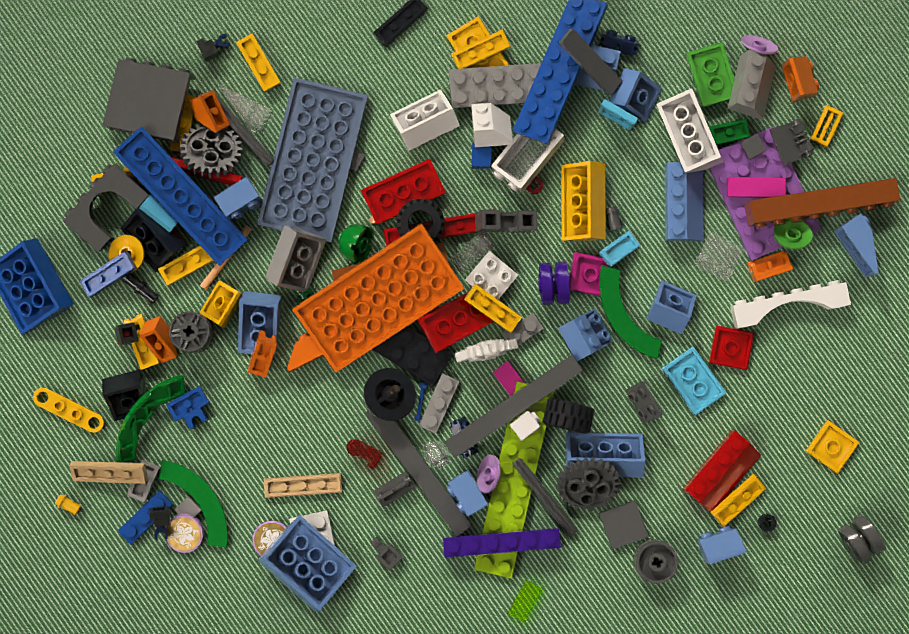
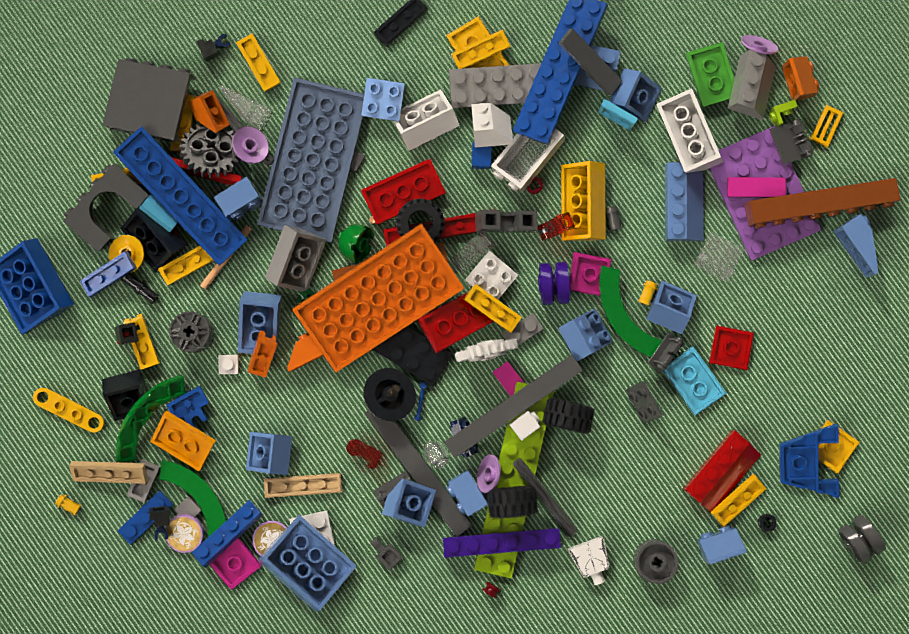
(156, 336): orange slope -> none
(183, 441): none -> light orange plate
(221, 304): yellow slope -> none
(227, 533): none -> blue plate
(228, 364): none -> white plate
(235, 564): none -> dark pink tile
(255, 140): none -> lavender dish
(269, 453): none -> medium blue slope
(383, 99): none -> light blue bracket
(409, 503): none -> medium blue slope
(439, 403): light grey plate -> none
(491, 590): none -> dark red bush
(512, 502): none -> black tyre
(525, 600): clear neon green tile -> none
(555, 226): none -> clear red leg
(588, 483): dark grey gear -> none
(591, 558): none -> white torso
(619, 249): medium azure tile -> none
(620, 449): medium blue slope -> none
(623, 524): dark grey tile -> none
(626, 43): dark blue hinge -> none
(648, 292): none -> yellow pin
(664, 352): none -> dark grey hinge
(730, 131): green plate -> none
(753, 146): dark grey tile -> none
(769, 266): orange hinge -> none
(784, 109): none -> lime bracket
(793, 235): bright green dish -> none
(800, 461): none -> blue wing
(828, 297): white arch -> none

